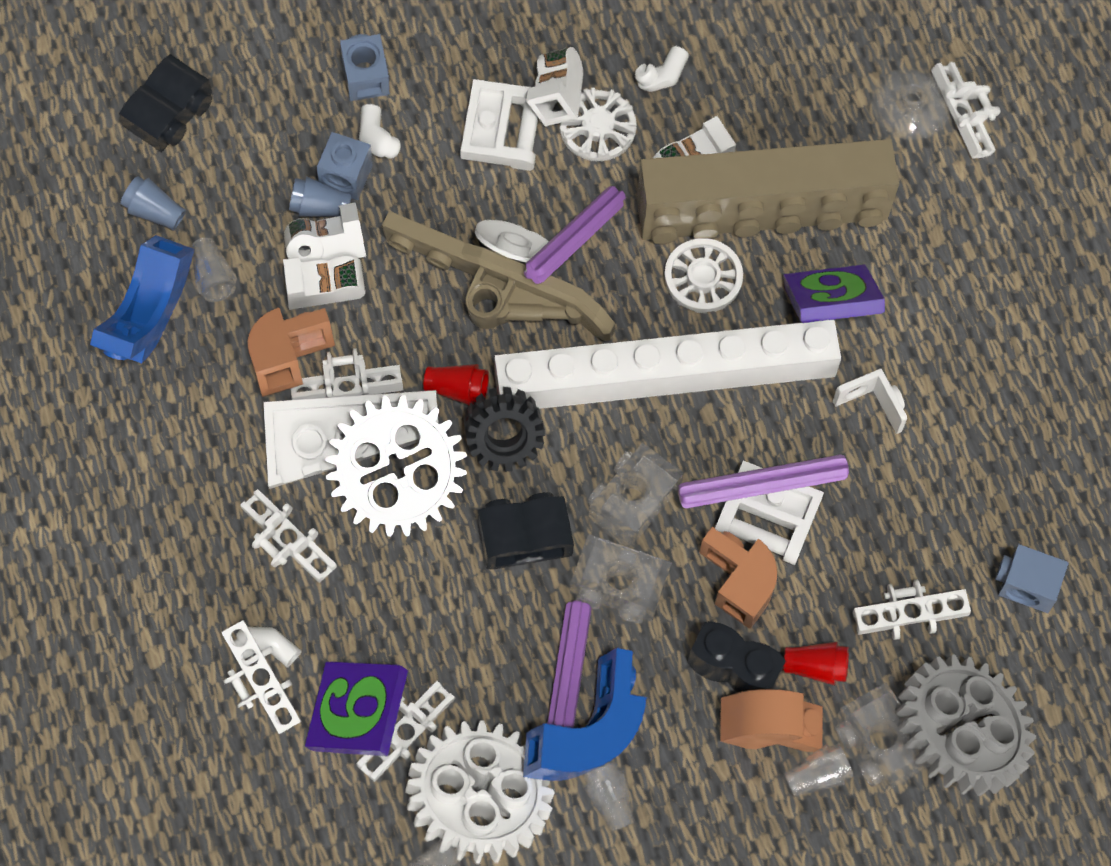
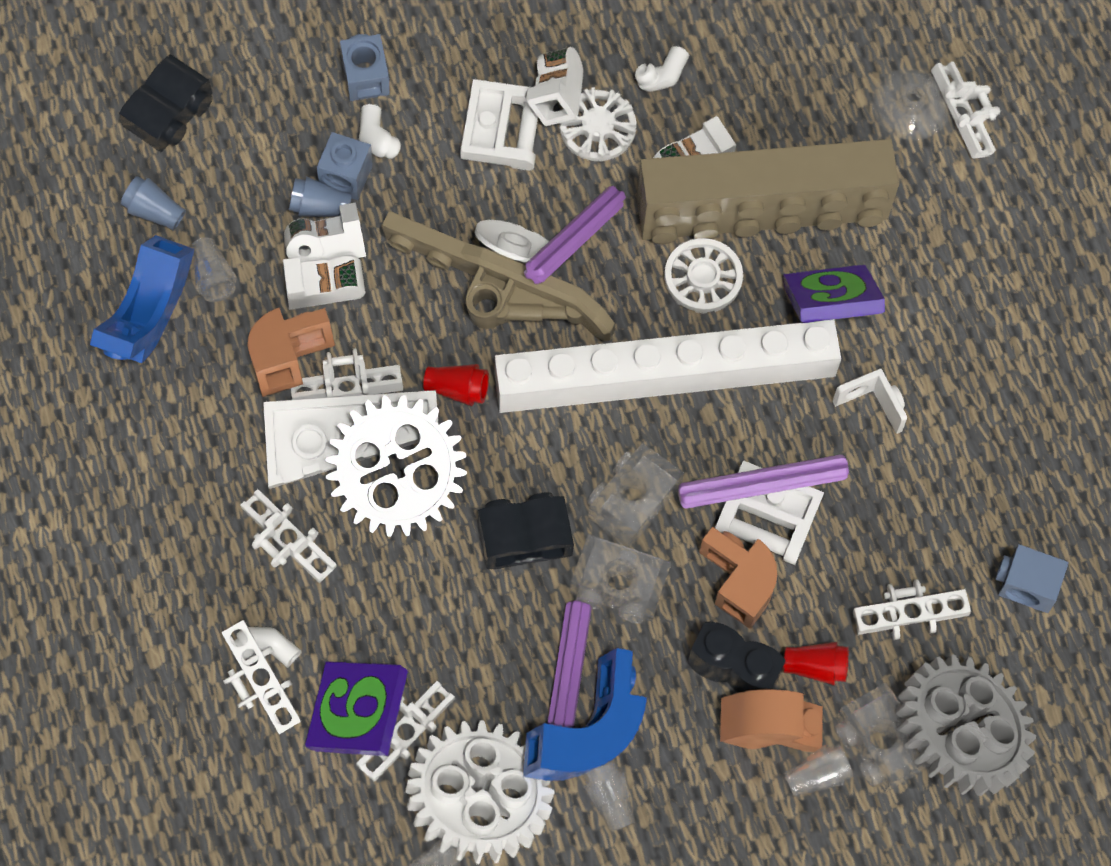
(508, 450): black tyre -> none

